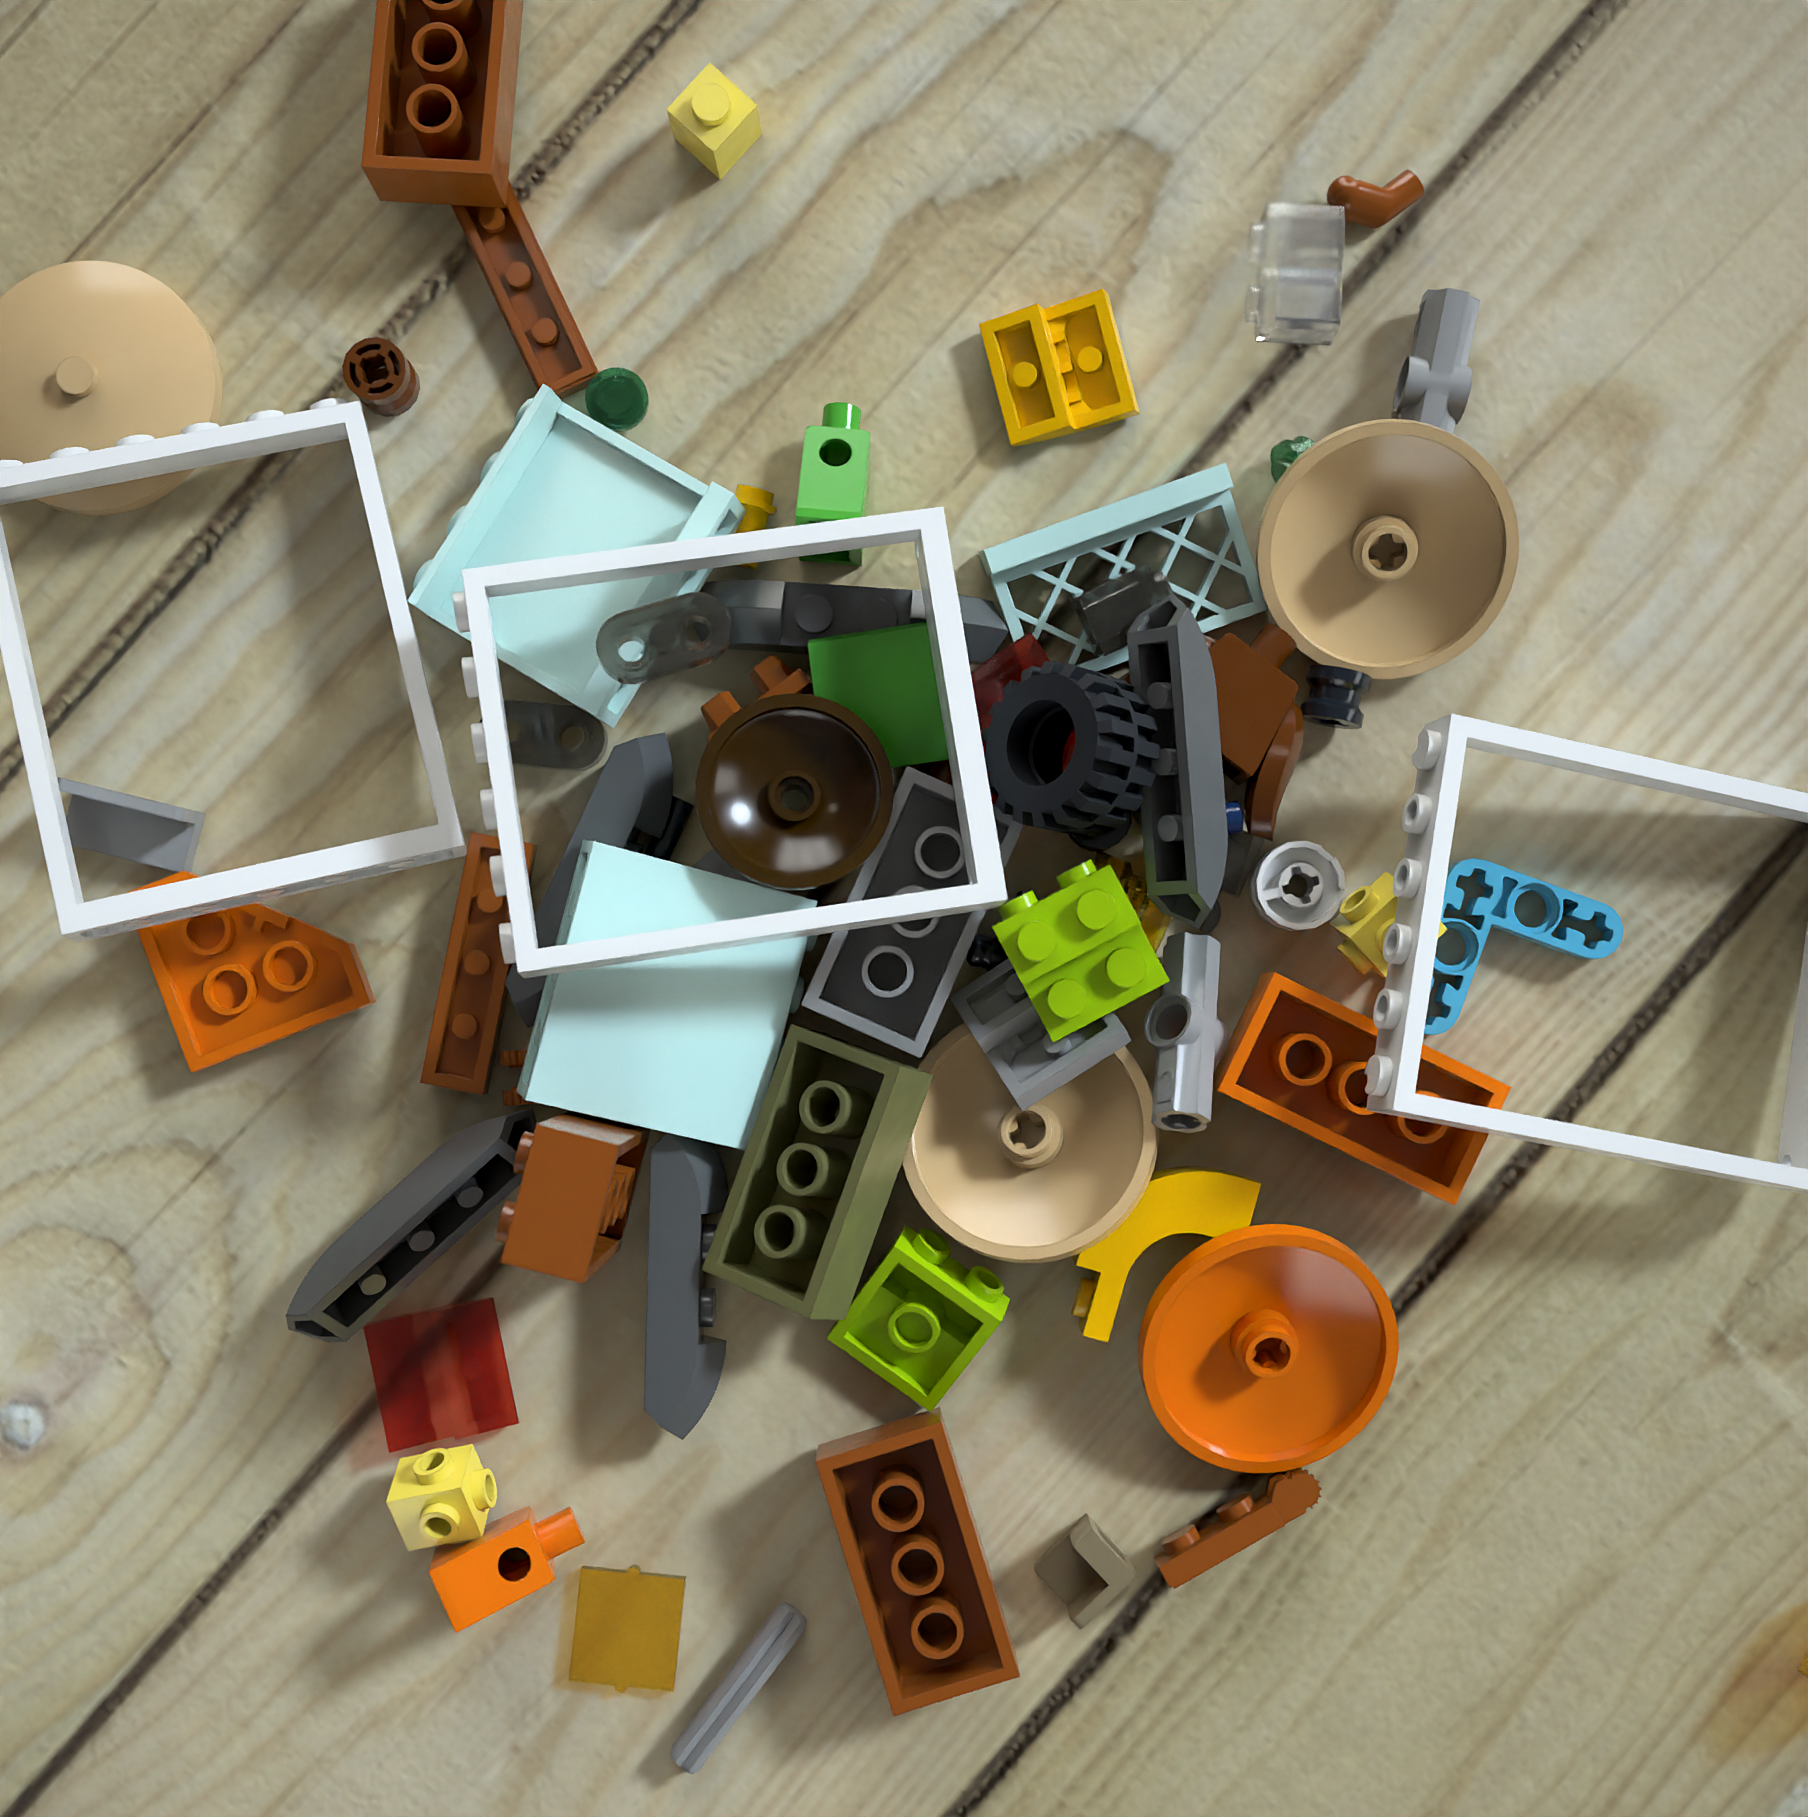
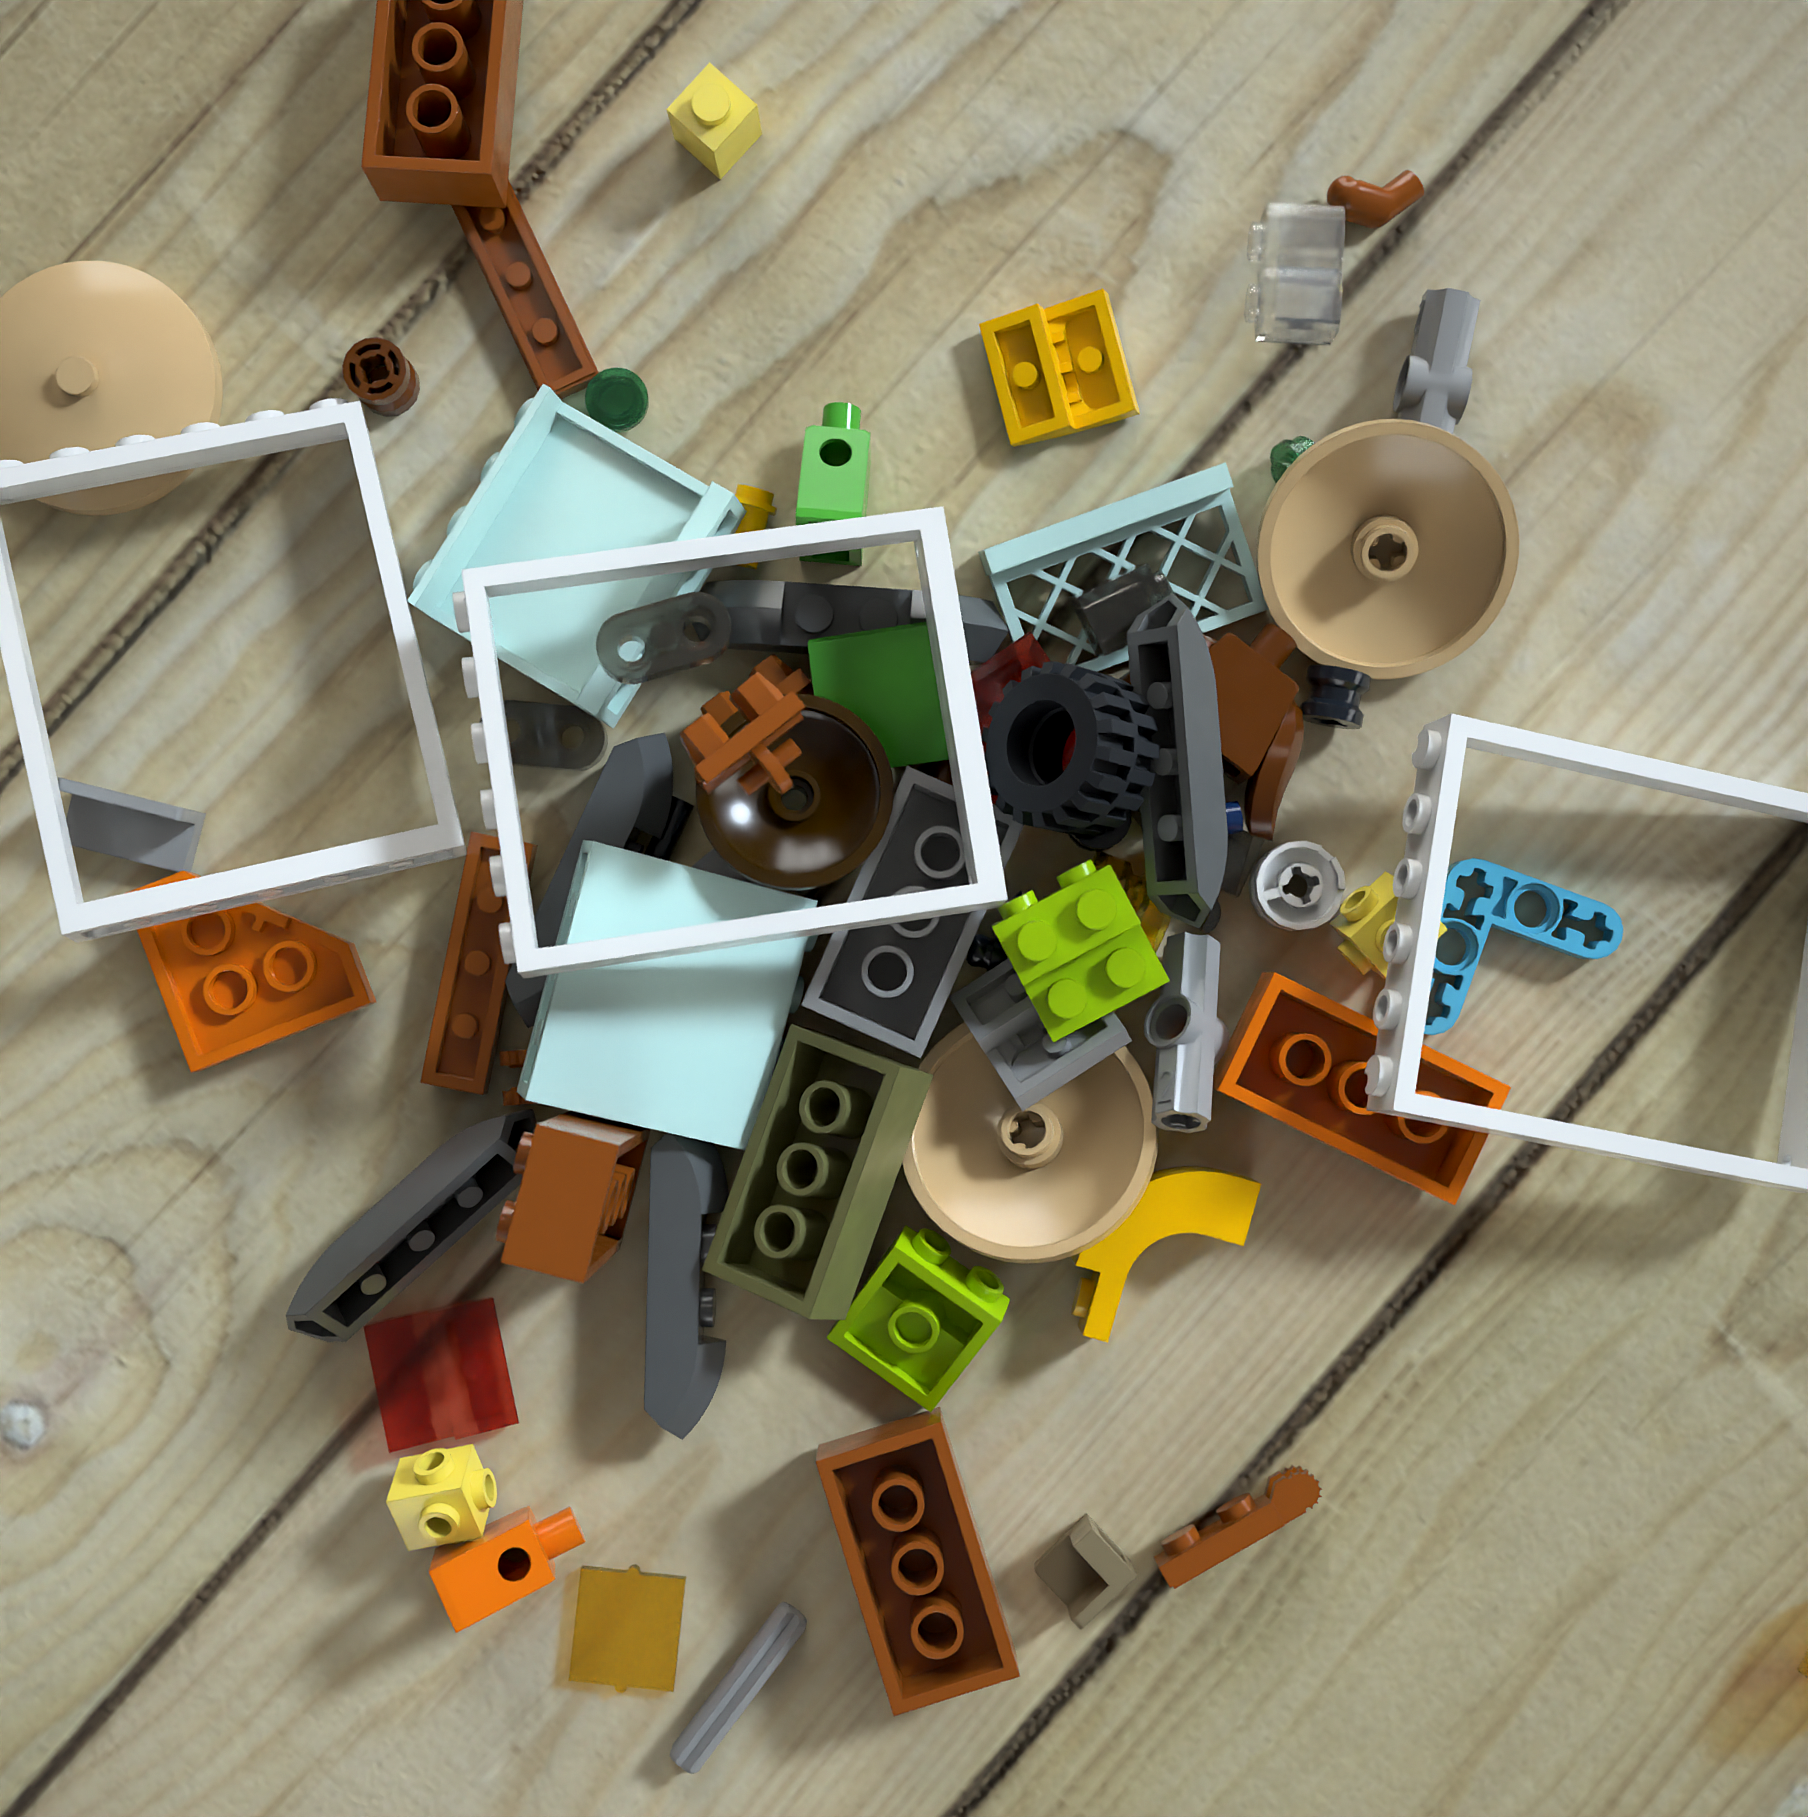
(769, 718): none -> dark orange hips
(1267, 1348): orange dish -> none

